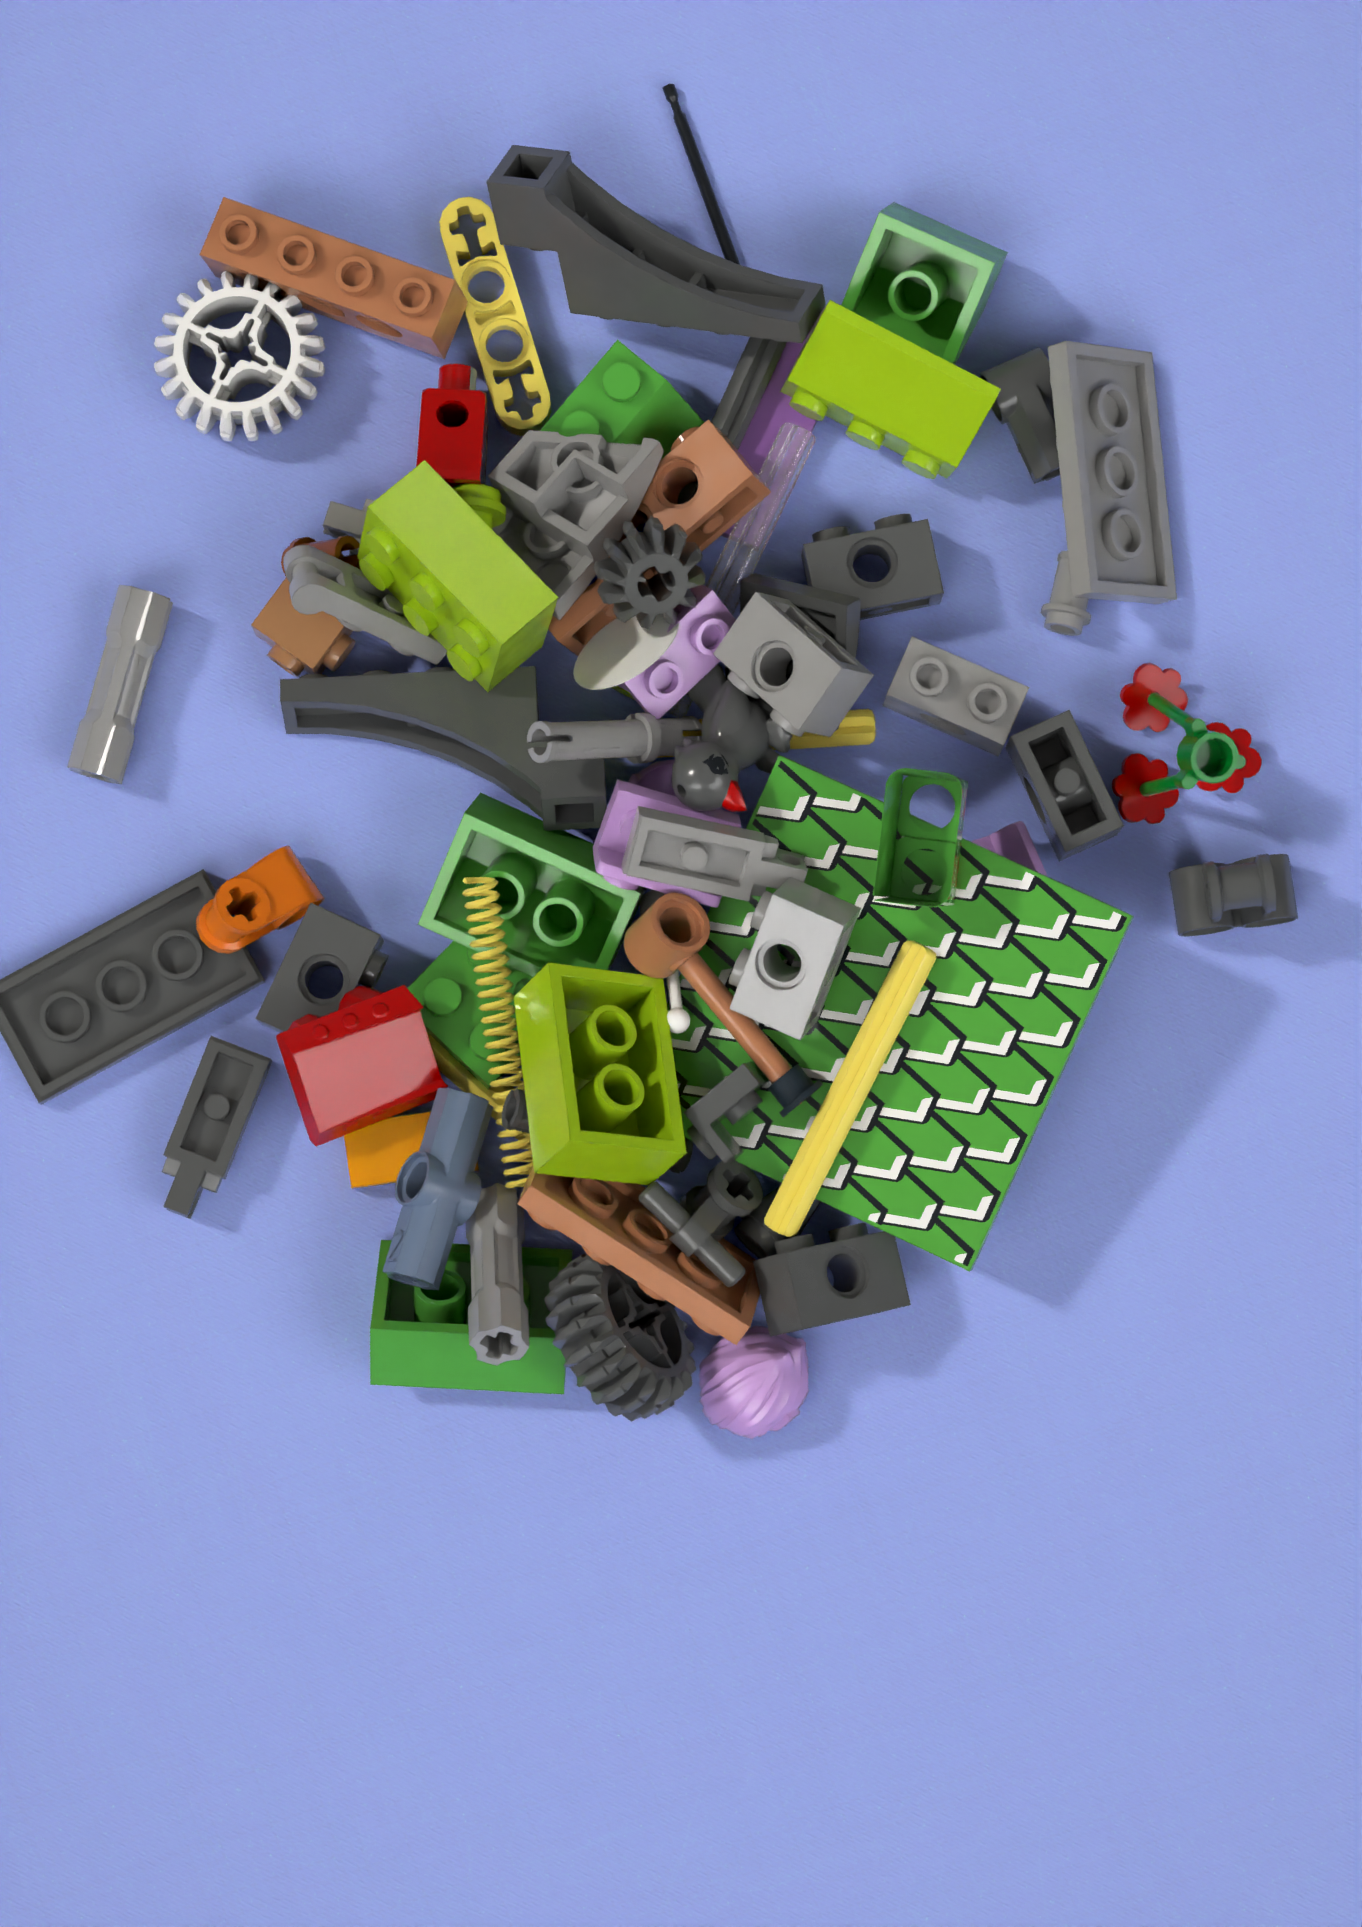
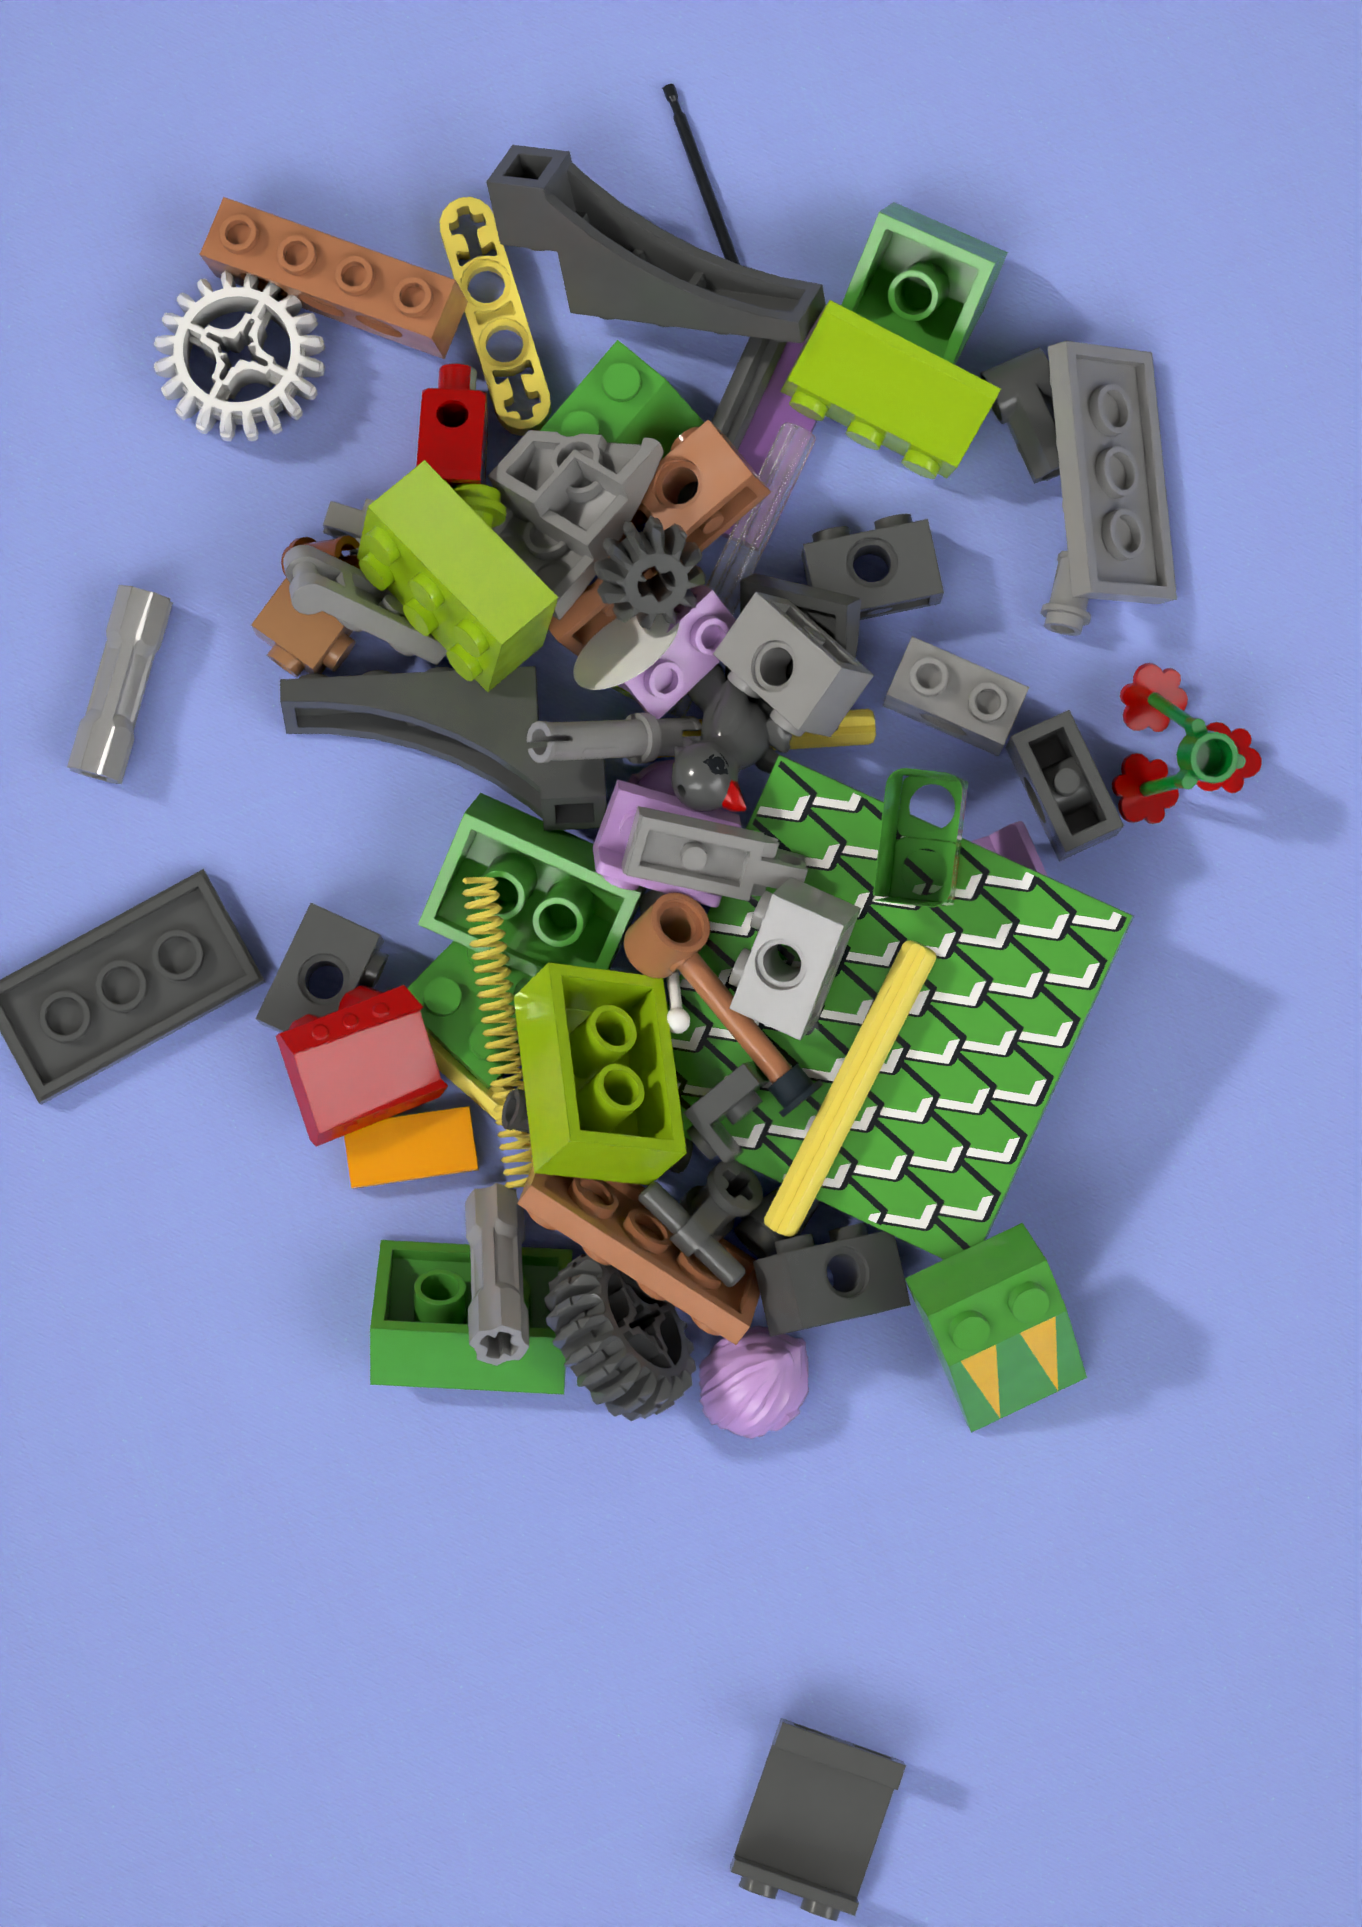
(212, 1122): dark grey hinge -> none
(261, 898): orange piece -> none
(438, 1188): sand blue piece -> none
(815, 1819): none -> dark grey panel
(998, 1326): none -> bright green slope
(1233, 895): dark grey piece -> none

